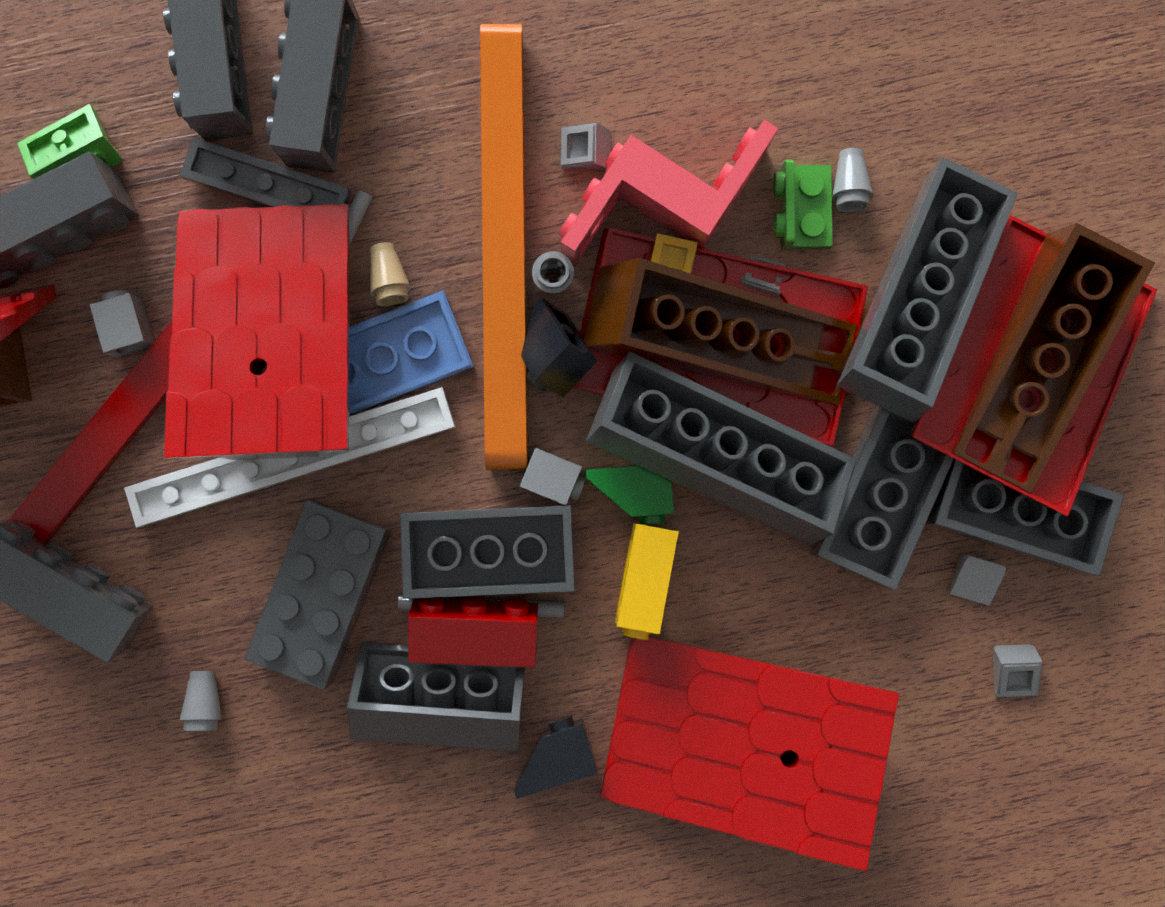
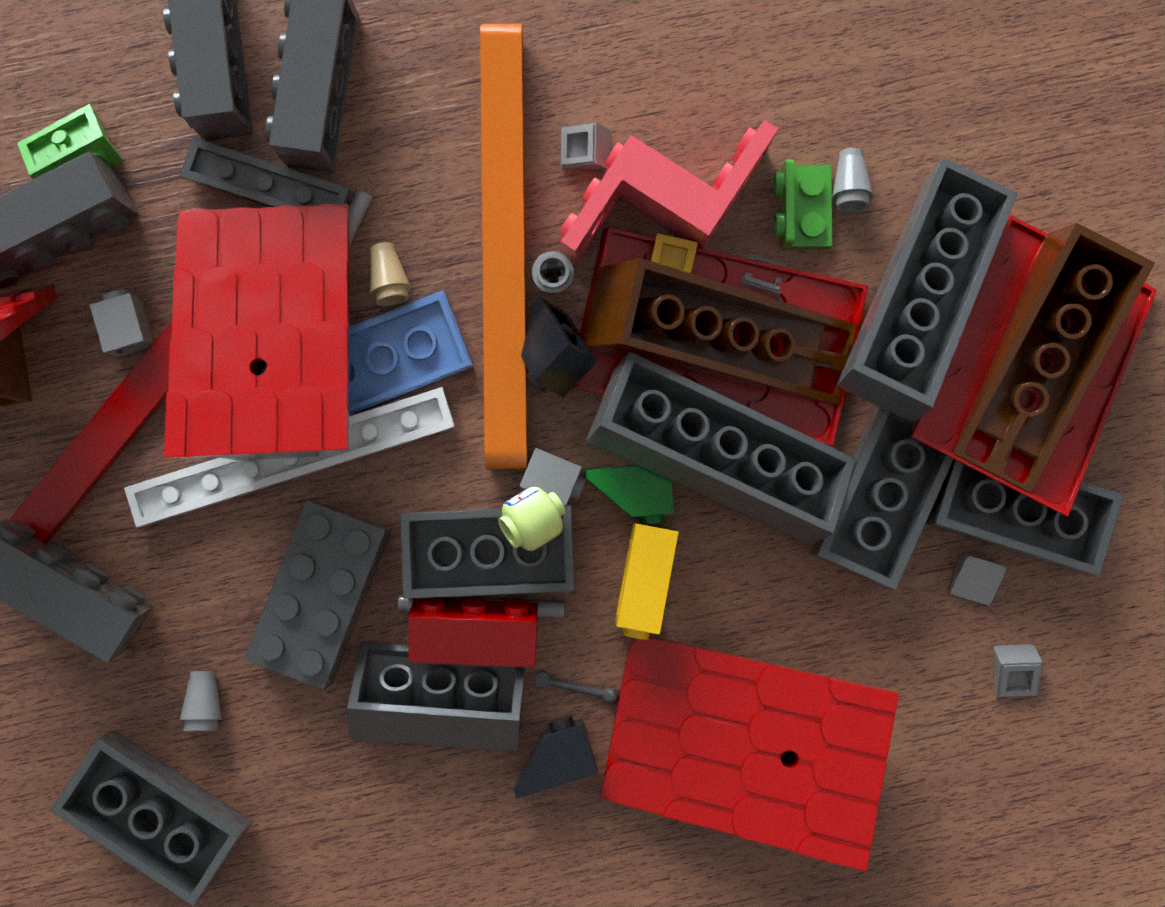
(151, 816): none -> dark grey brick
(532, 518): none -> yellowish green head
(543, 679): none -> dark grey hinge

